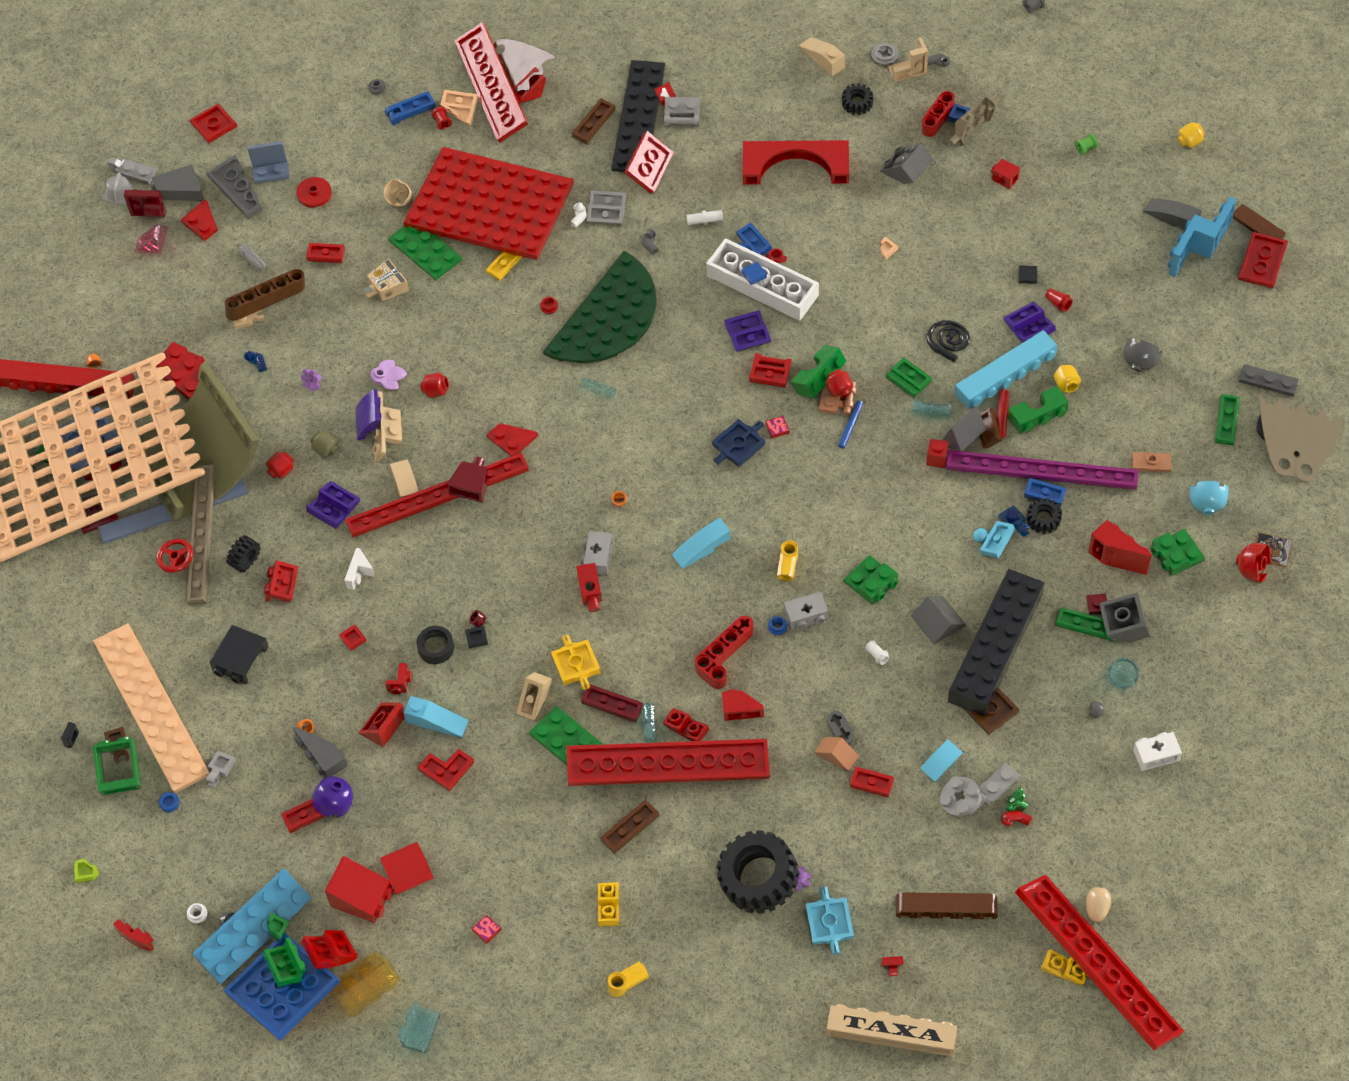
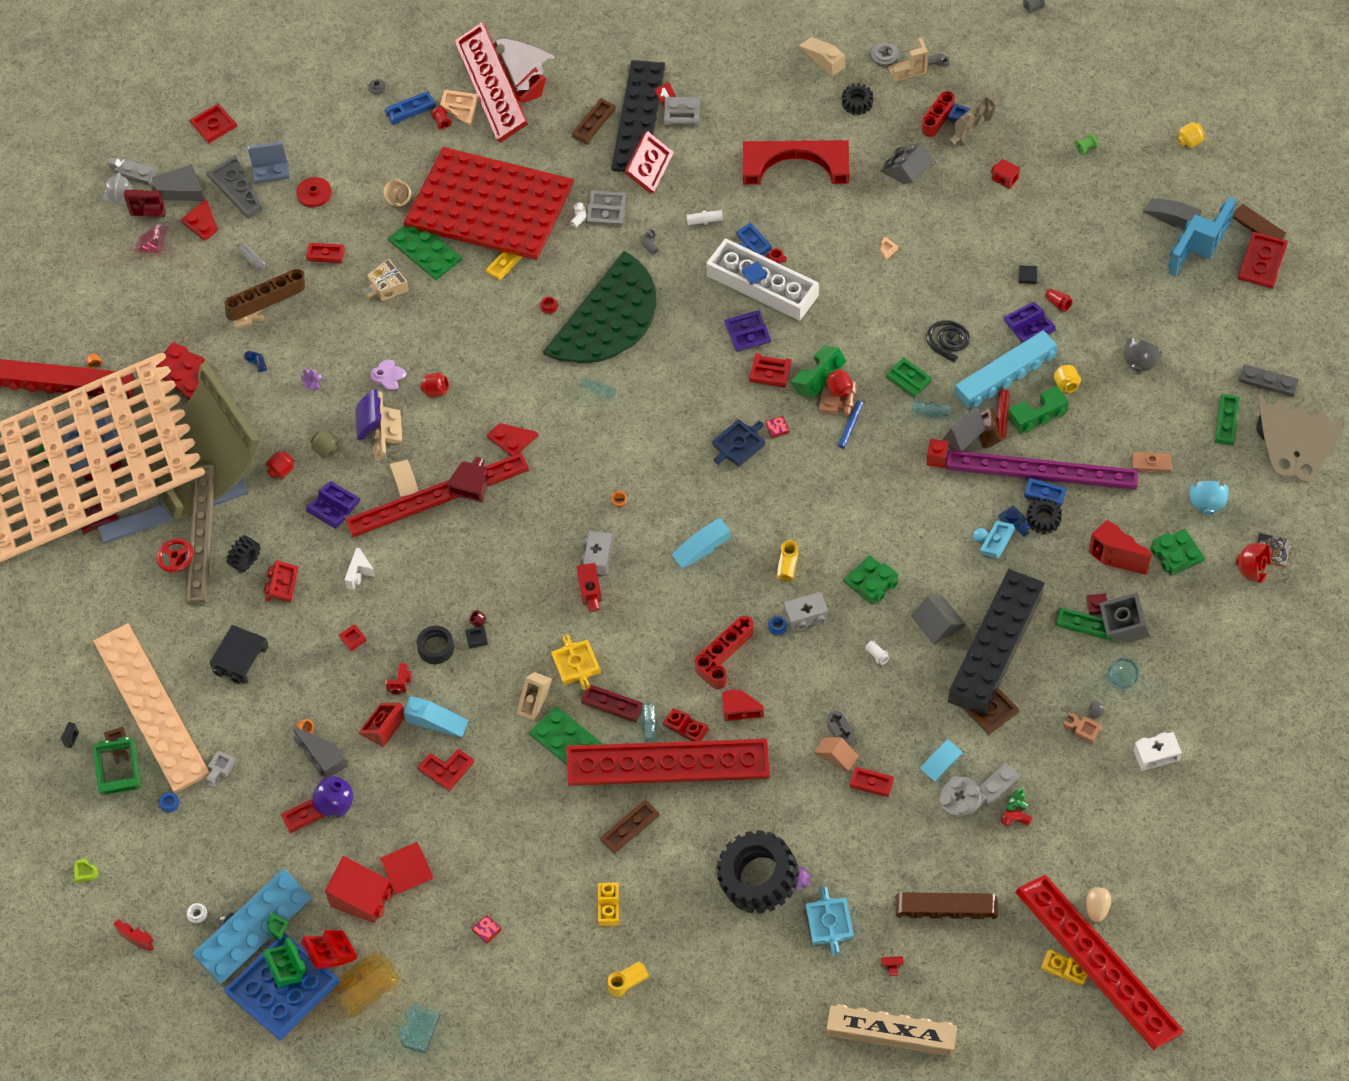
(1085, 729): none -> nougat plate

